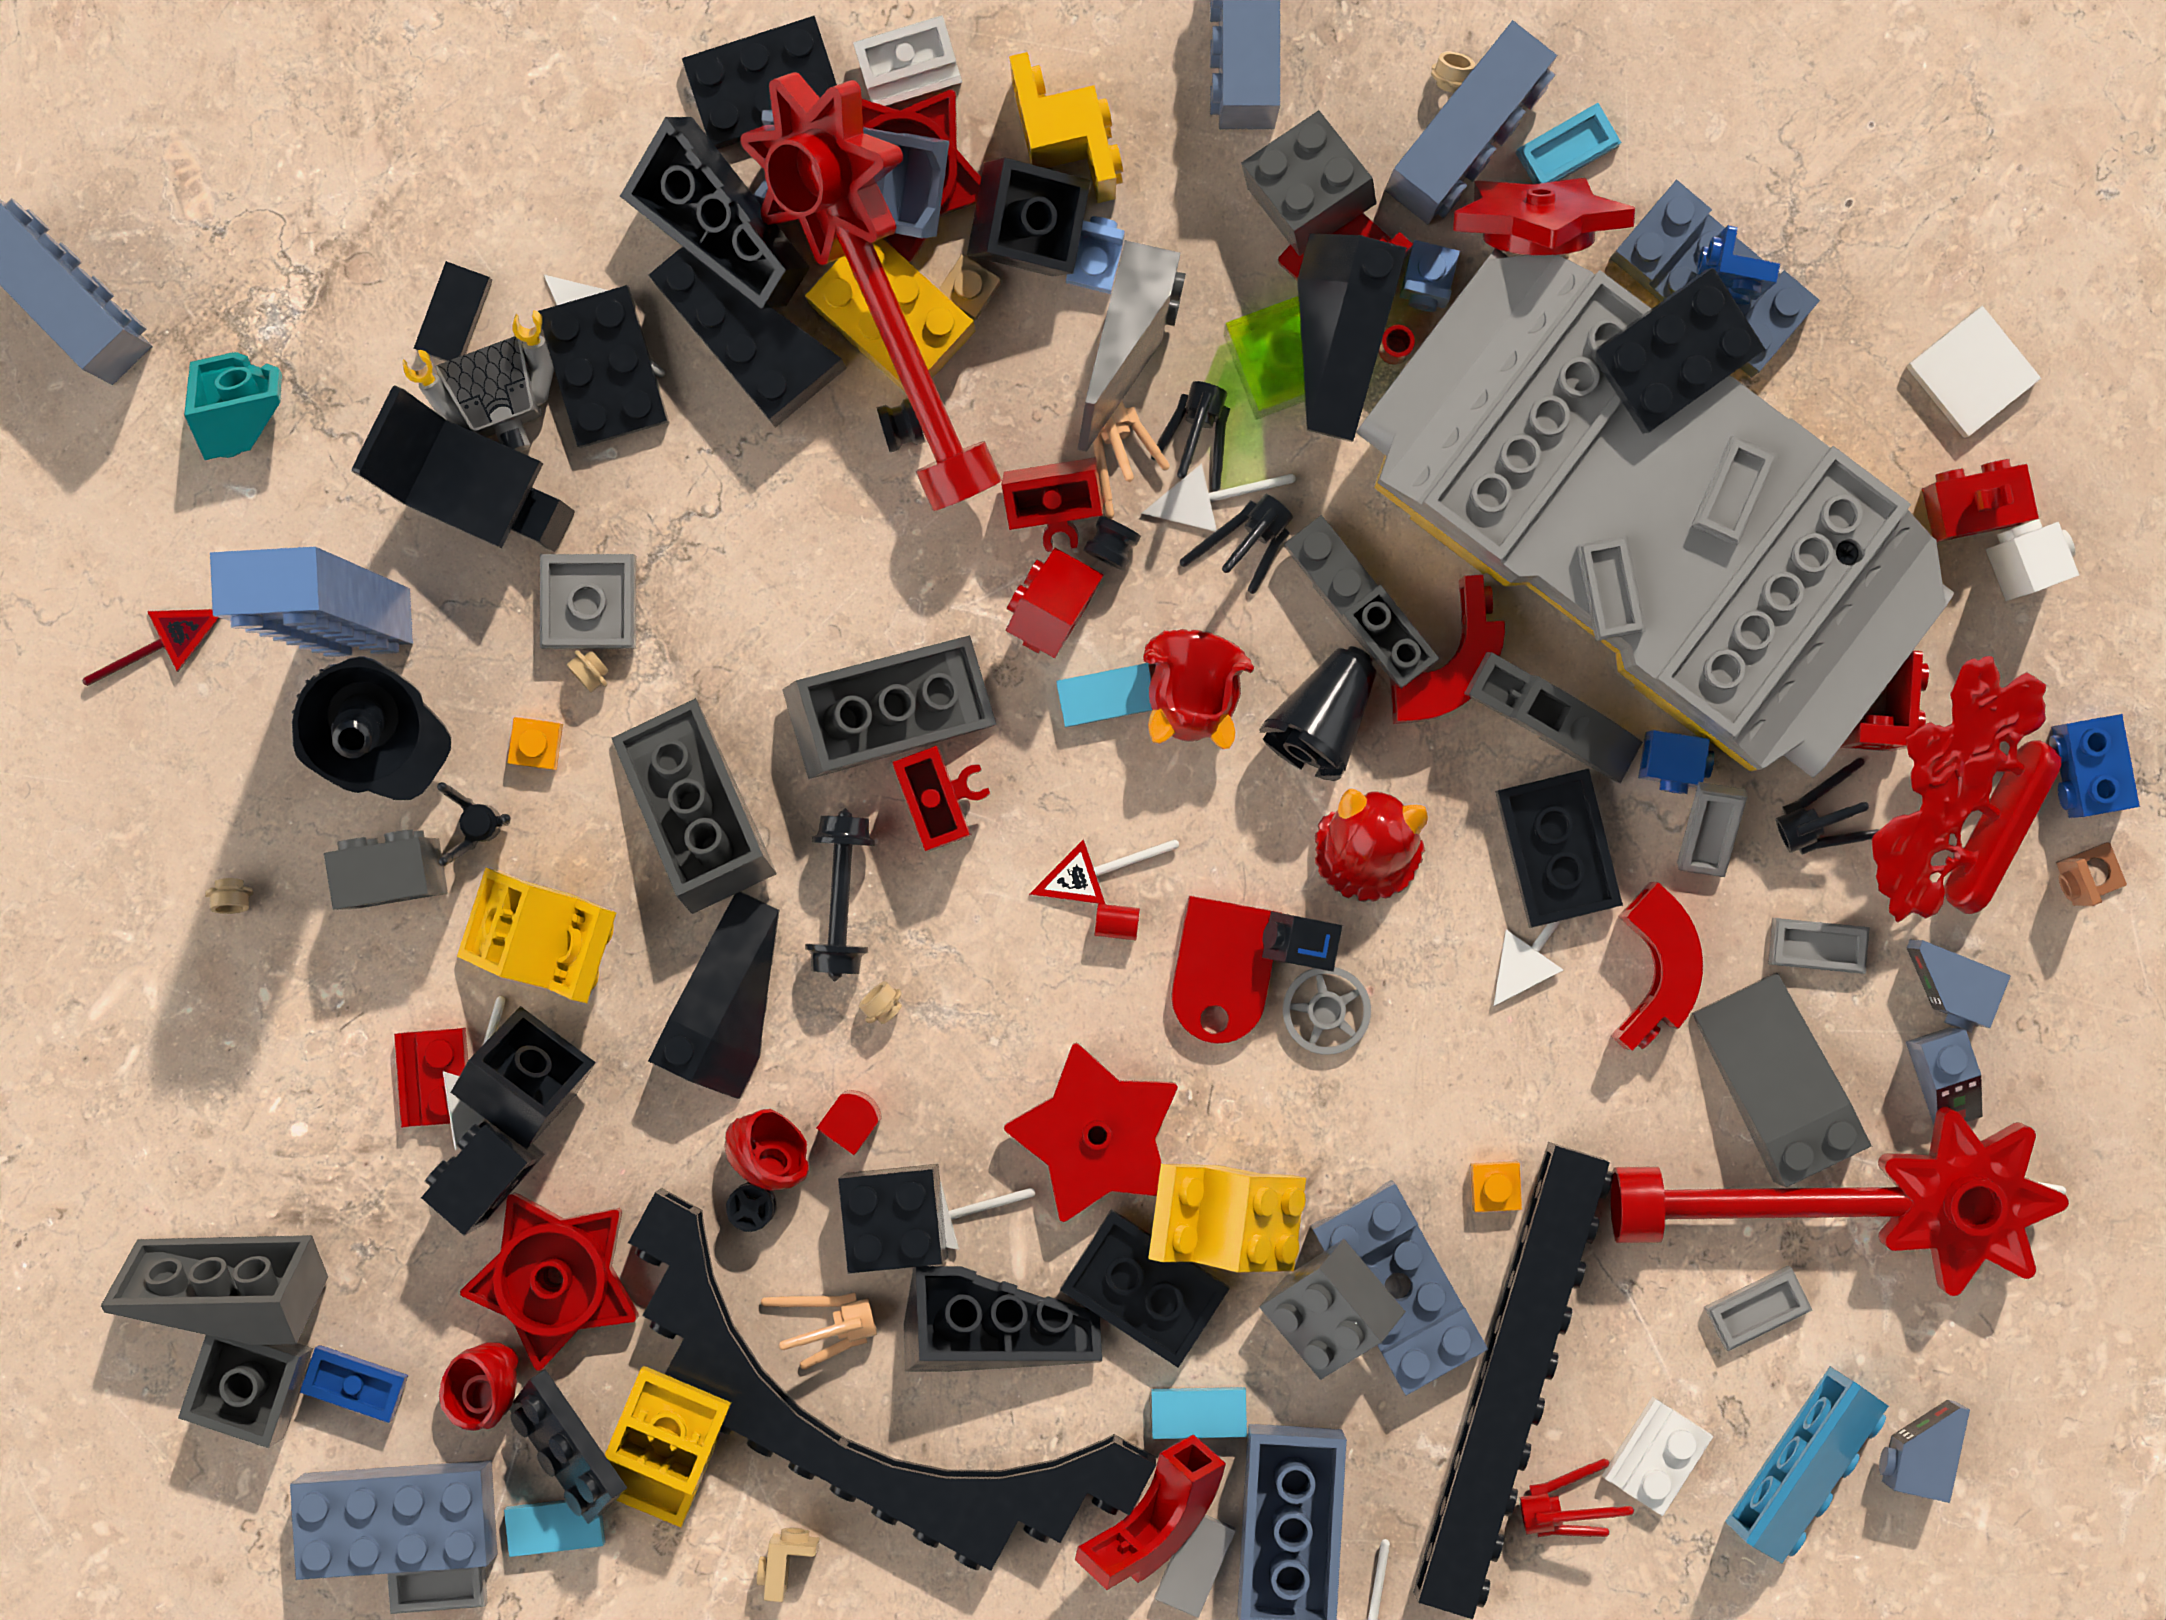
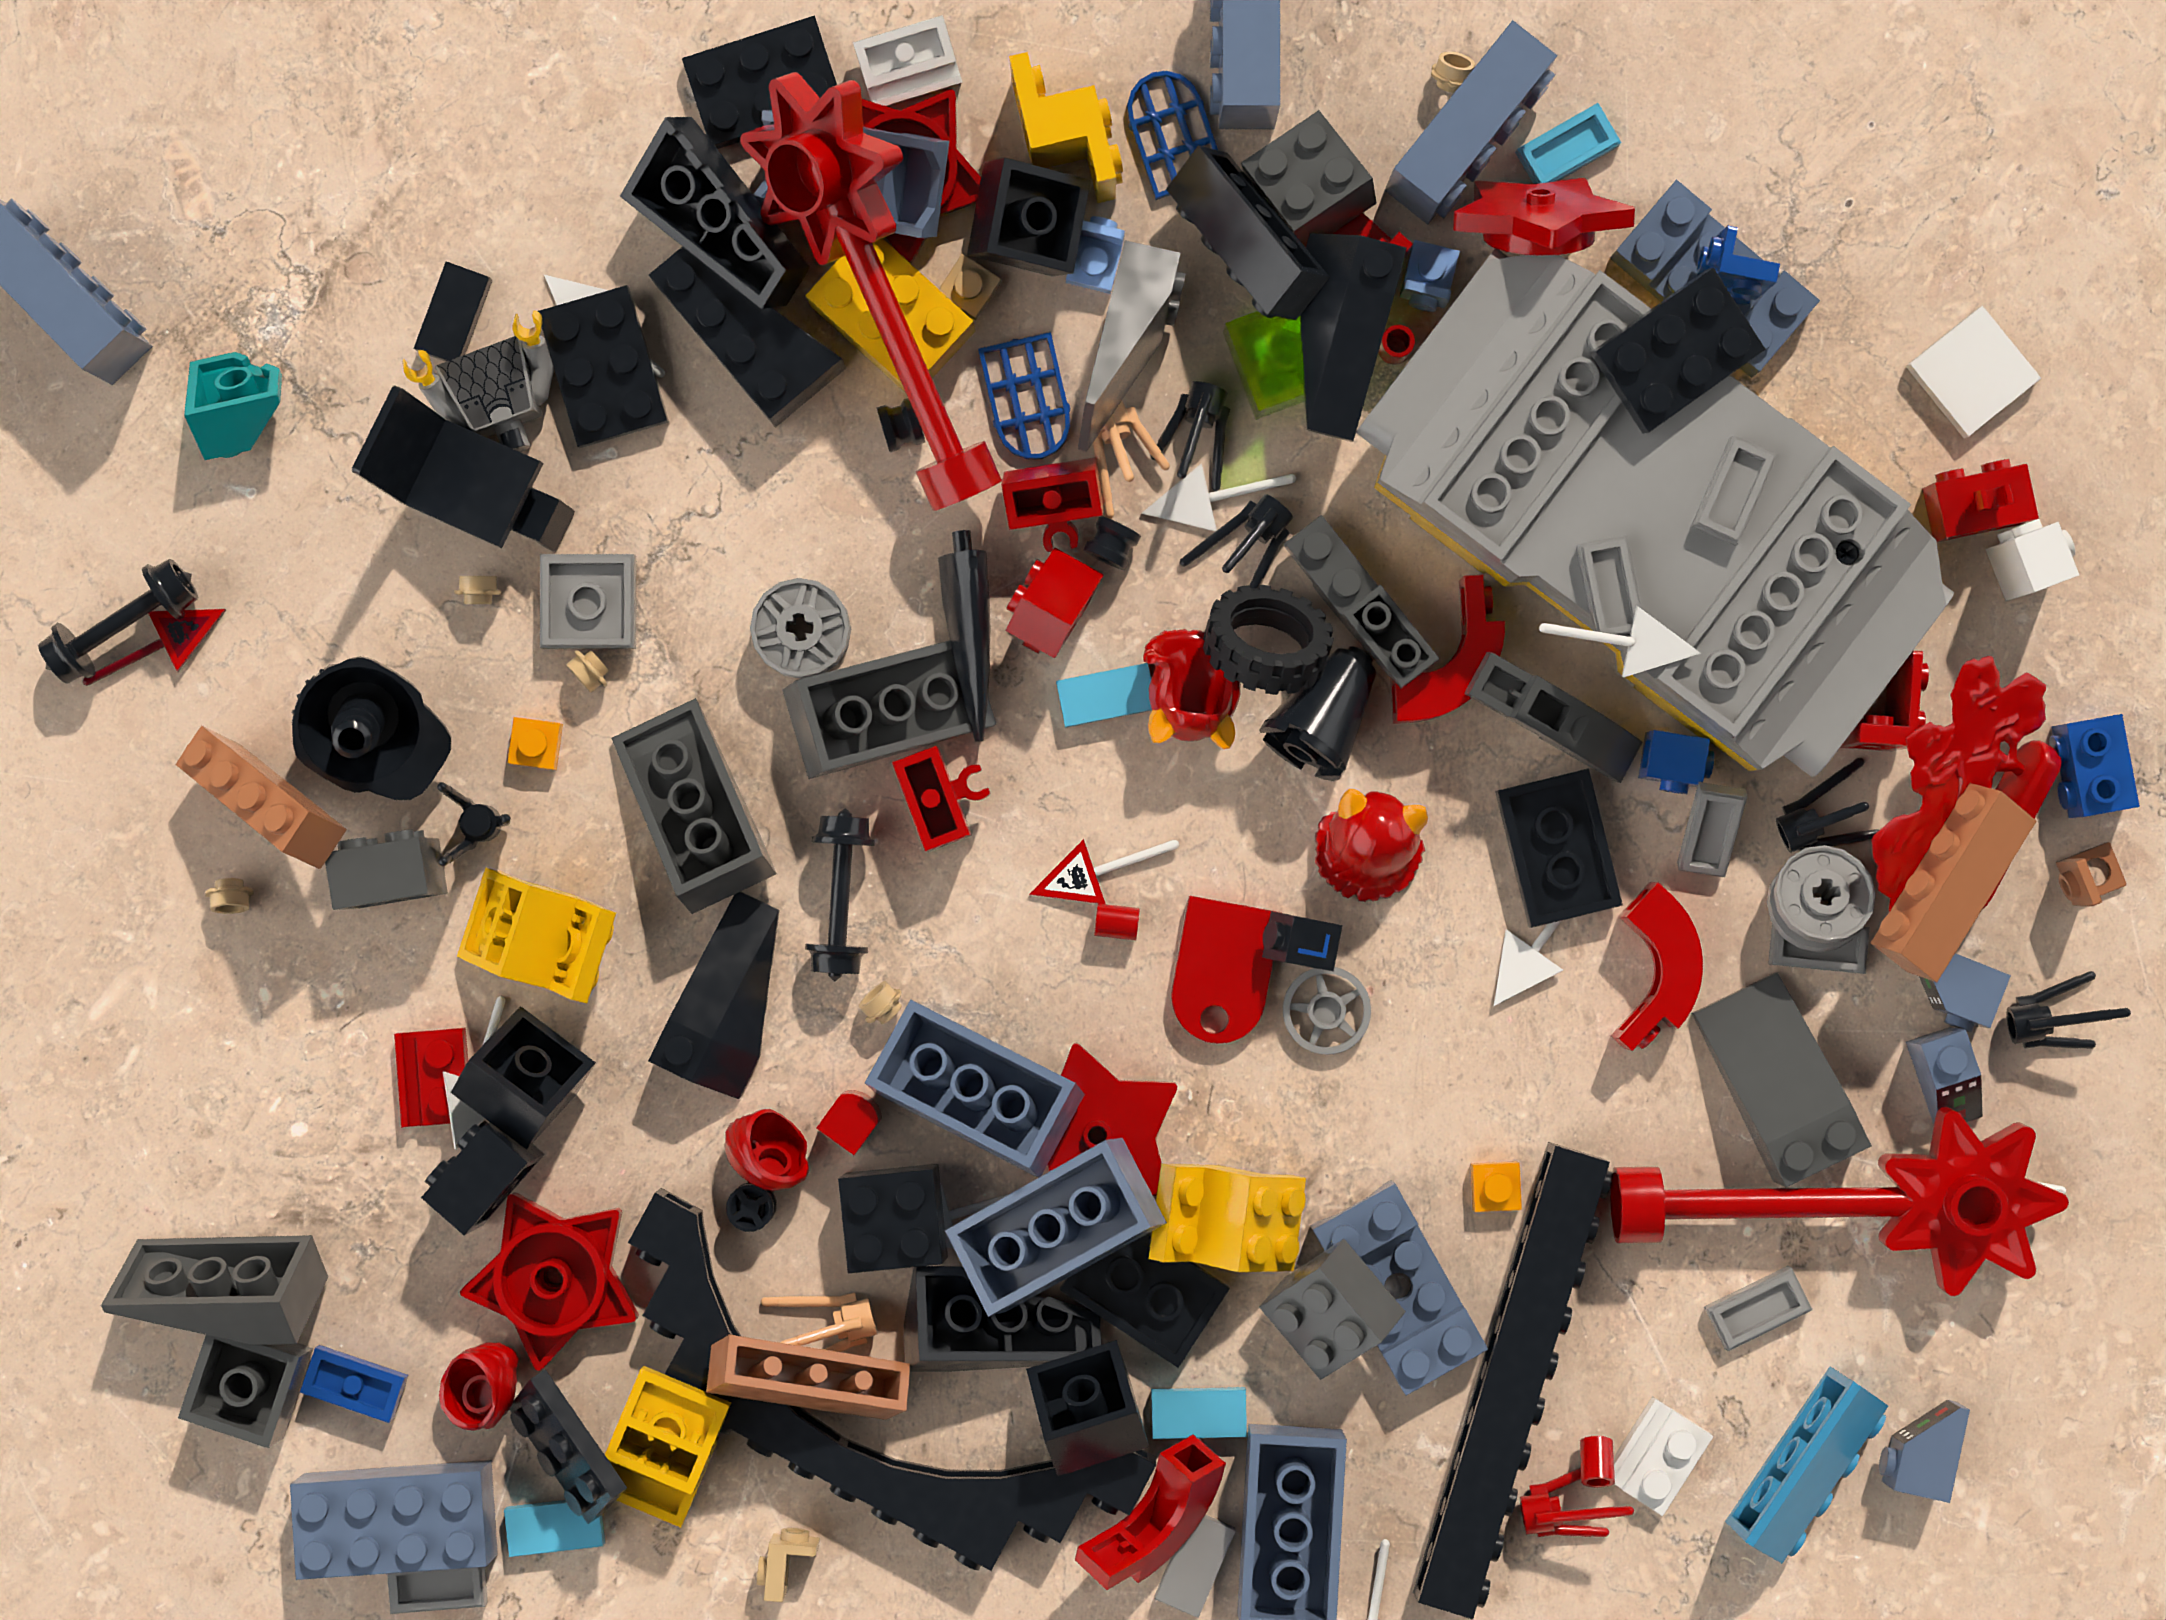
(68, 654): none -> black piece
(261, 797): none -> nougat brick
(310, 600): medium blue brick -> none
(477, 589): none -> tan plate
(808, 1377): none -> nougat brick
(820, 609): none -> light grey wheel
(968, 622): none -> black piece
(975, 1088): none -> sand blue brick
(1035, 376): none -> blue window
(1055, 1226): none -> sand blue brick
(1087, 1408): none -> black brick
(1155, 118): none -> blue window
(1246, 234): none -> black brick
(1260, 668): none -> black tyre
(1597, 1461): none -> red hinge
(1648, 644): none -> white piece
(1839, 880): none -> light grey wheel
(1953, 881): none -> nougat brick
(2031, 1023): none -> black plant

